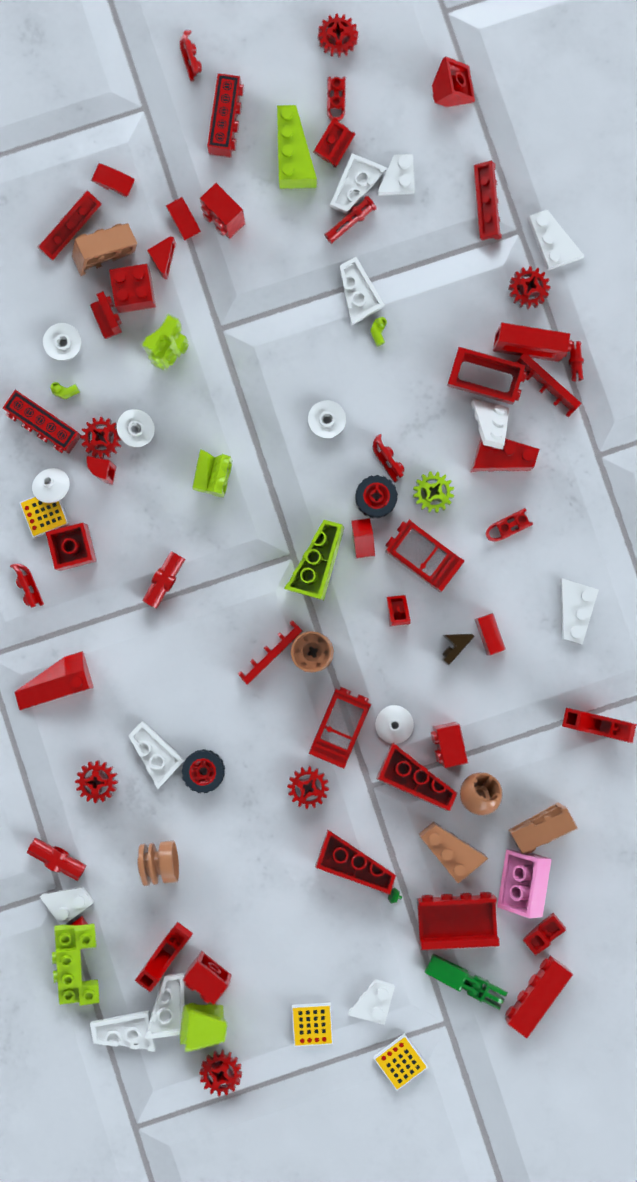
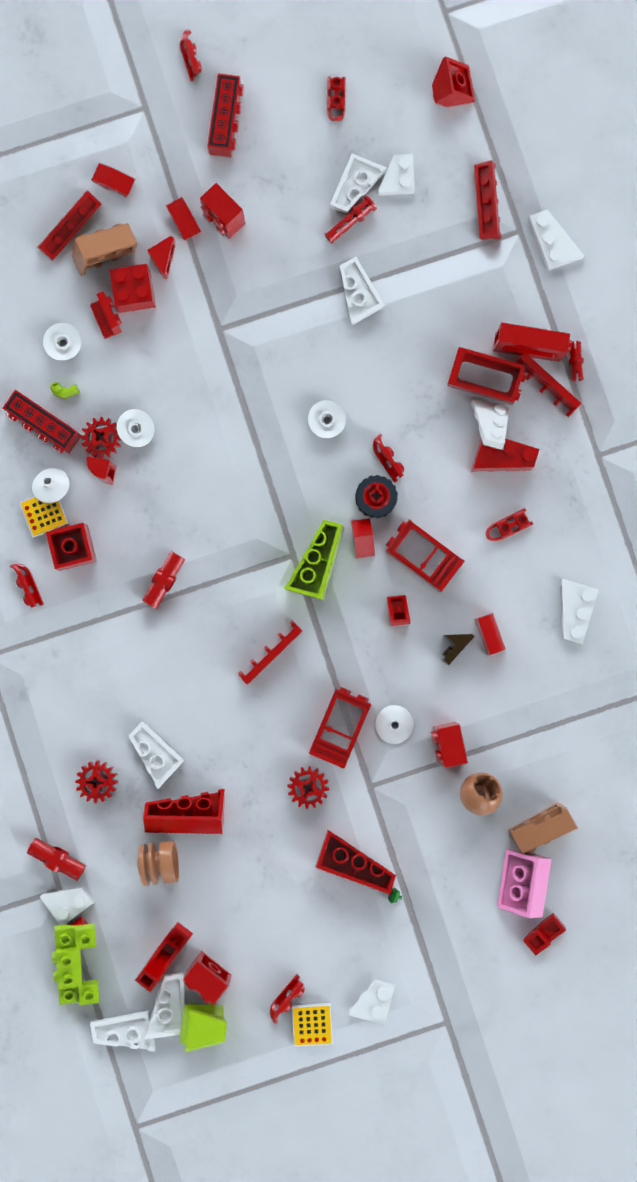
(59, 680): red wedge -> none
(166, 343): lime bracket -> none
(186, 815): none -> red wedge
(196, 780): black wheel -> none
(212, 474): lime piece -> none
(226, 1077): red gear -> none
(283, 1001): none -> red piece
(293, 153): lime wedge -> none
(301, 648): nougat wheel -> none
(328, 35): red gear -> none
(334, 142): red plate -> none
(376, 330): lime arm -> none
(400, 1062): yellow tile -> none
(411, 777): red wedge -> none
(440, 497): lime gear -> none
(454, 854): nougat wedge -> none
(455, 977): green arm -> none
(457, 921): red panel -> none
(521, 284): red gear -> none
(538, 996): red brick -> none
(599, 725): red arch -> none

